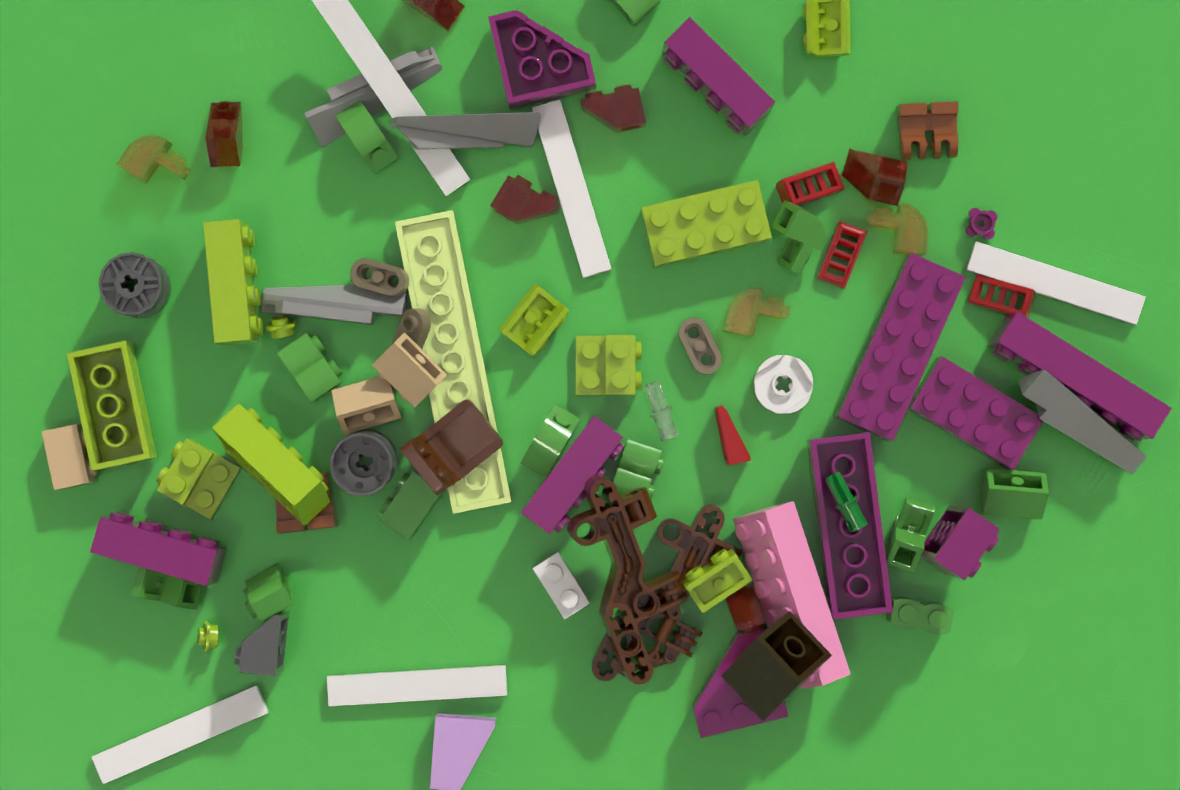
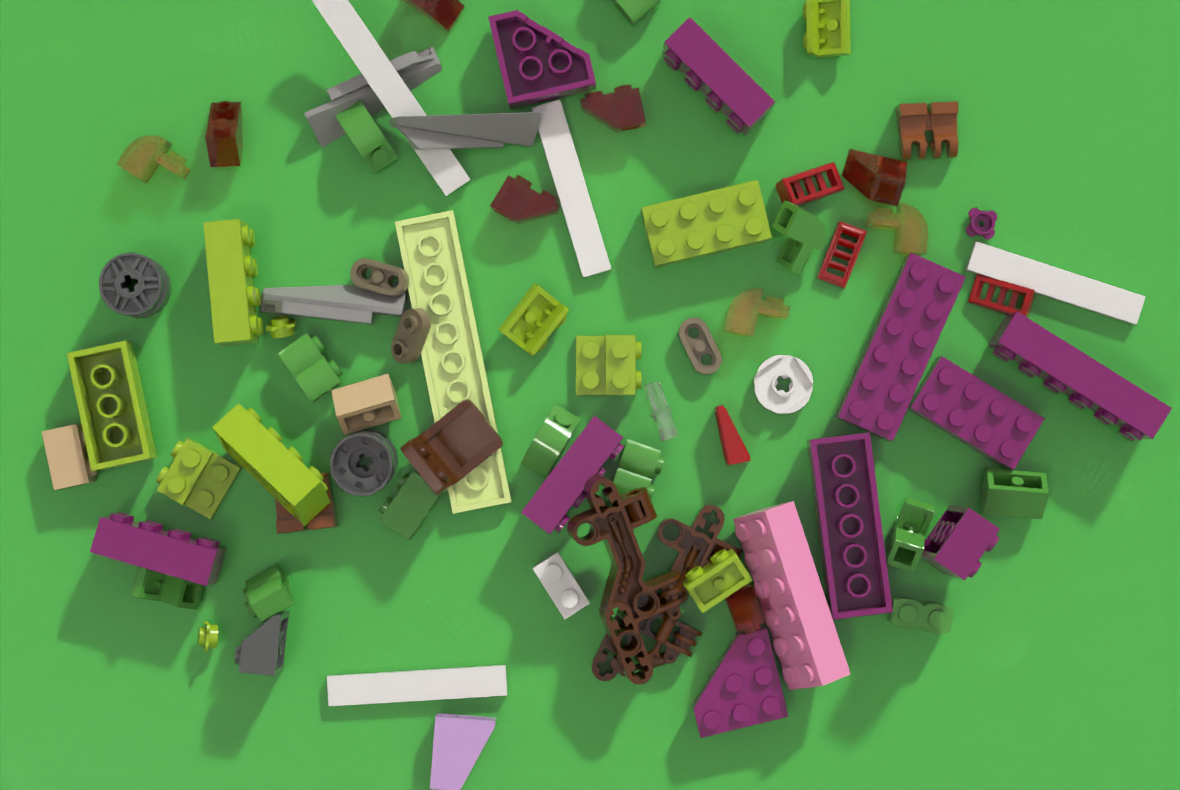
(180, 734): white tile -> none
(409, 370): tan brick -> none
(776, 665): dark brown slope -> none
(846, 502): green axle -> none
(1075, 419): light grey wedge -> none

